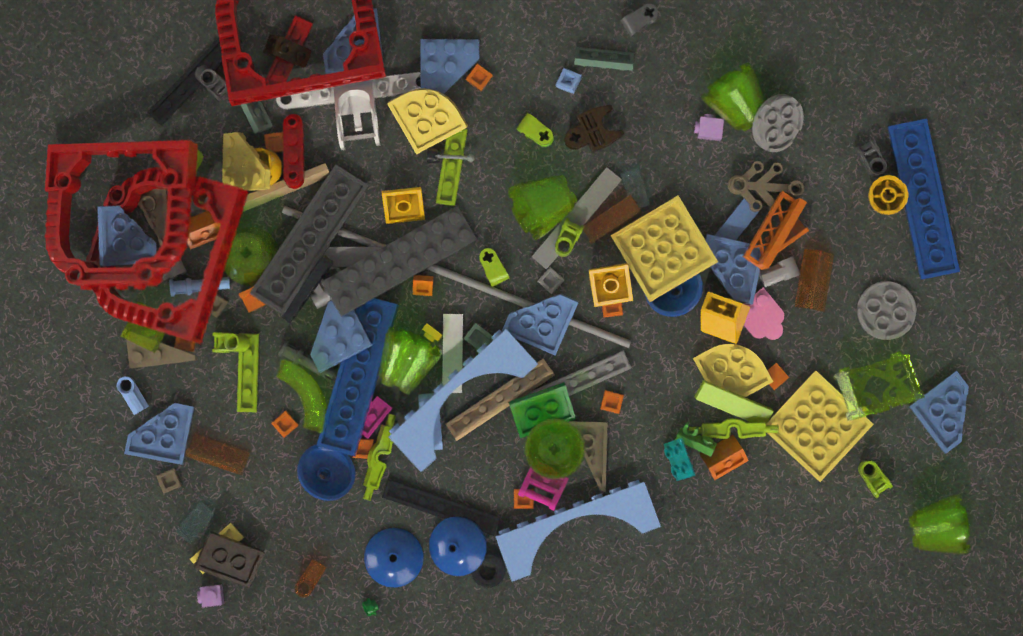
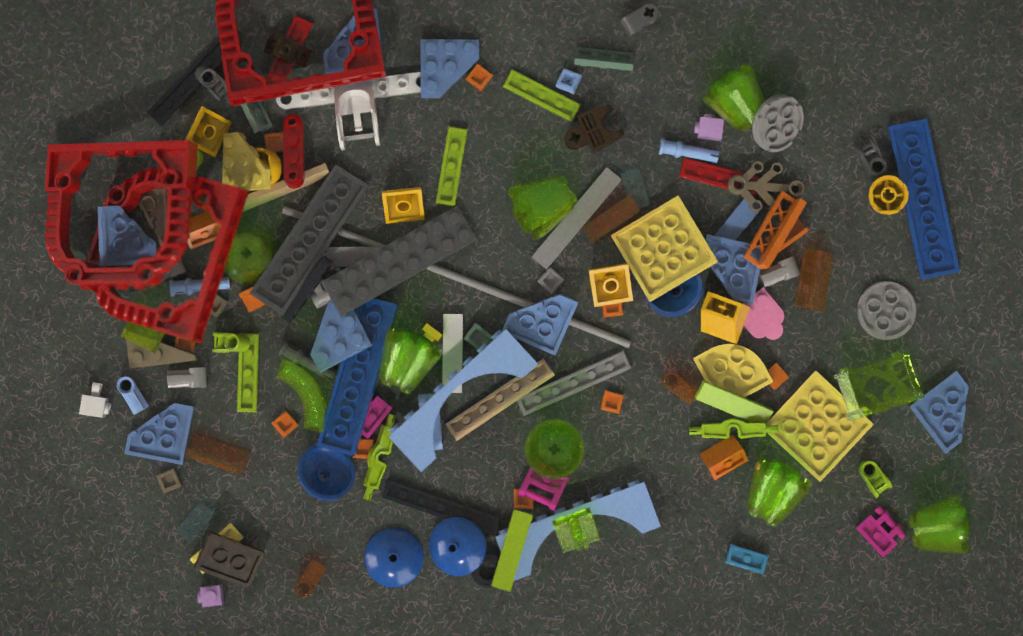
(94, 404): none -> white brick
(187, 378): none -> light grey piece
(208, 131): none -> yellow slope
(370, 607): green plate -> none
(422, 285): orange tile -> none
(426, 117): light yellow plate -> none
(435, 156): hinge -> none
(494, 270): lime piece -> none
(512, 550): none -> lime tile
(533, 129): lime piece -> none
(541, 95): none -> lime tile
(541, 406): green plate -> none
(569, 234): lime piece -> none
(576, 530): none -> clear neon green tile
(595, 443): dark tan wing -> none
(679, 149): none -> light blue pin
(679, 459): teal hinge -> none
(680, 388): none -> clear orange piece
(690, 438): bright green plate -> none
(711, 174): none -> red tile
(746, 559): none -> dark azure plate
(775, 490): none -> clear neon green cone
(875, 533): none -> dark pink plate

